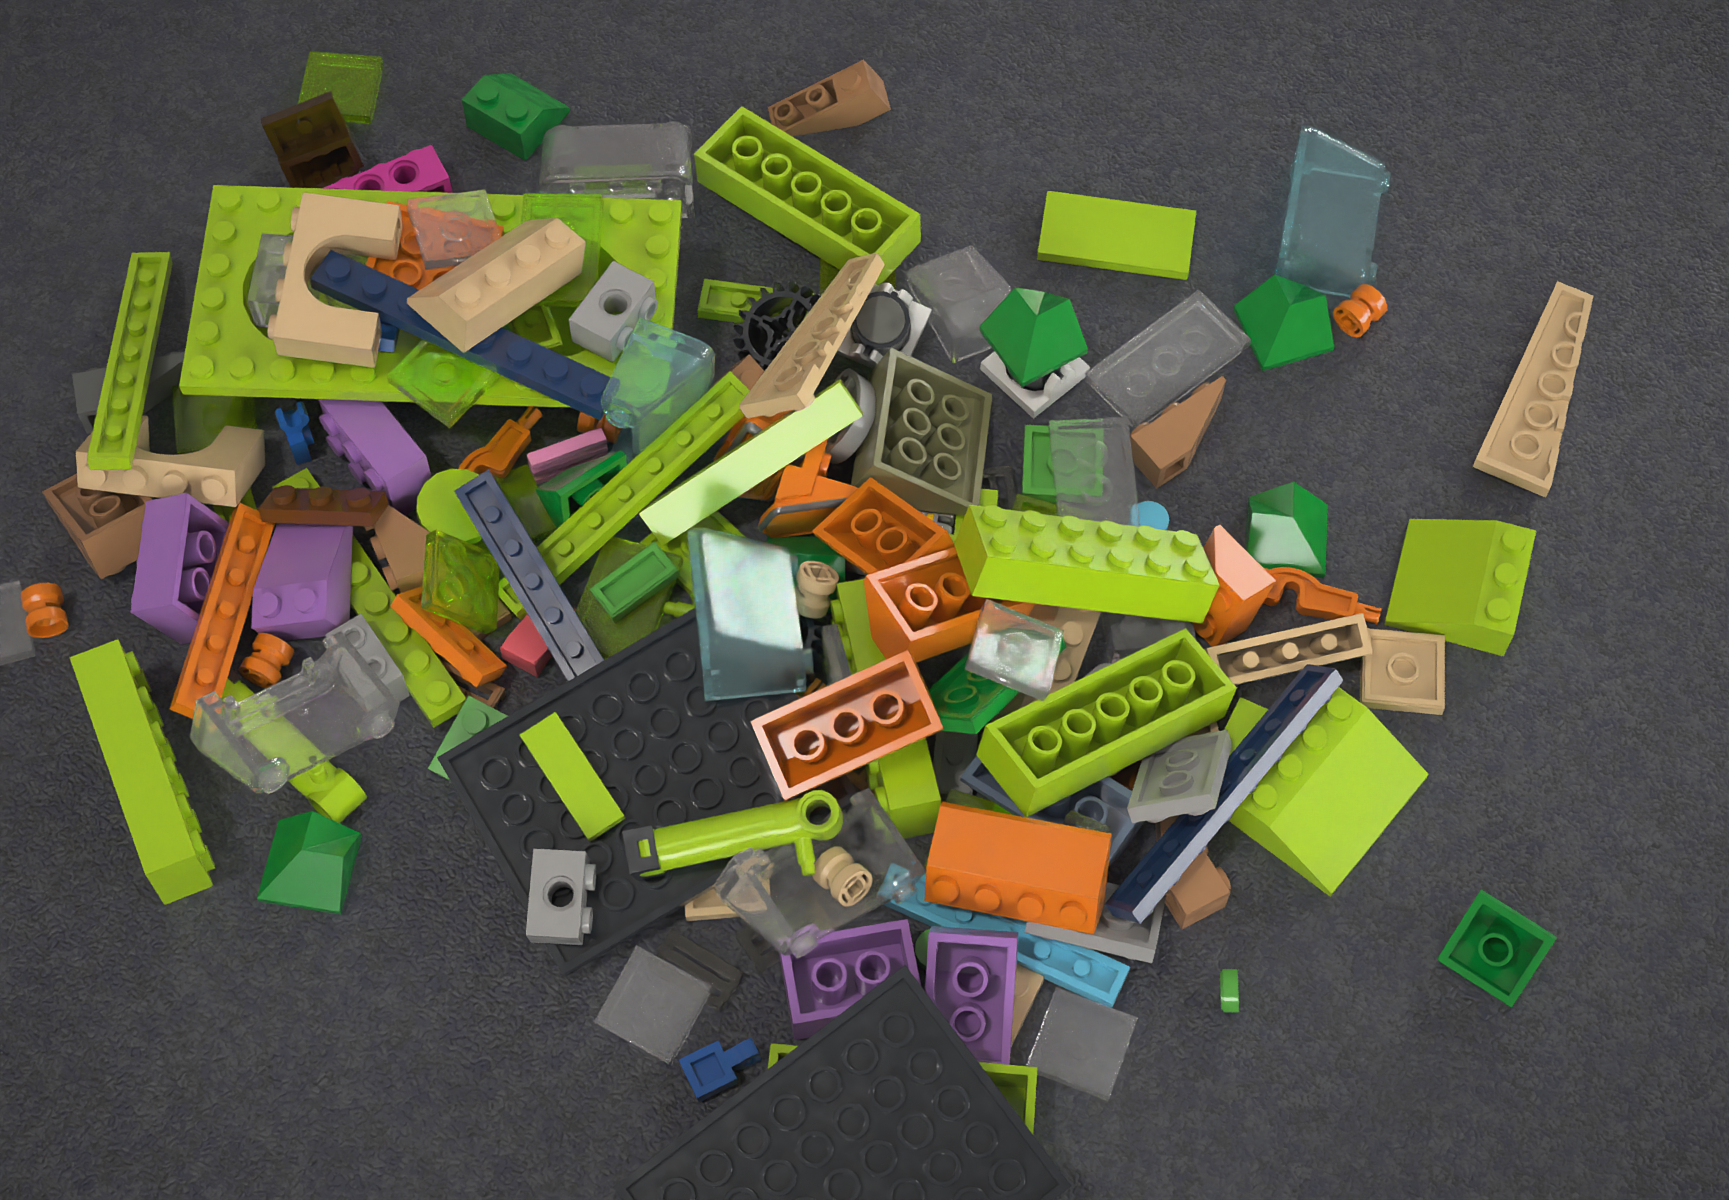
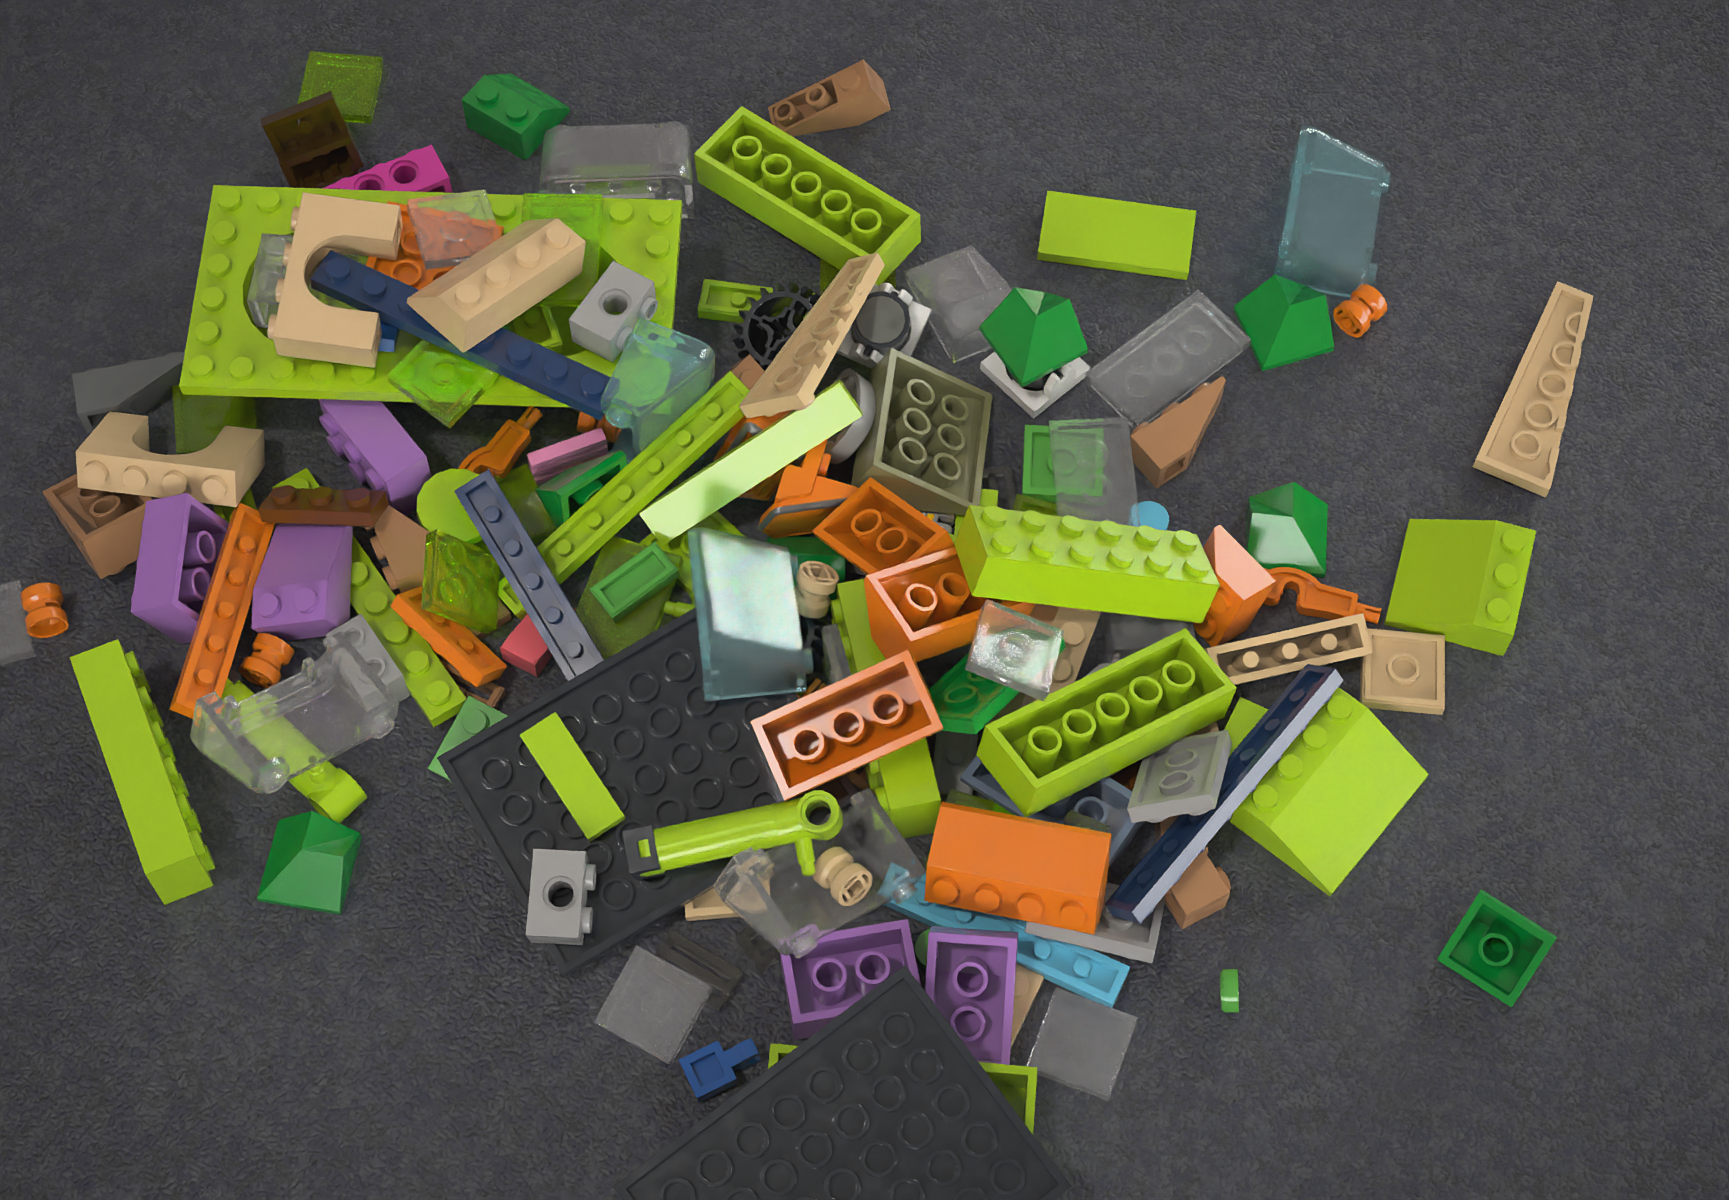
(130, 362): lime plate -> none
(297, 431): blue plate -> none

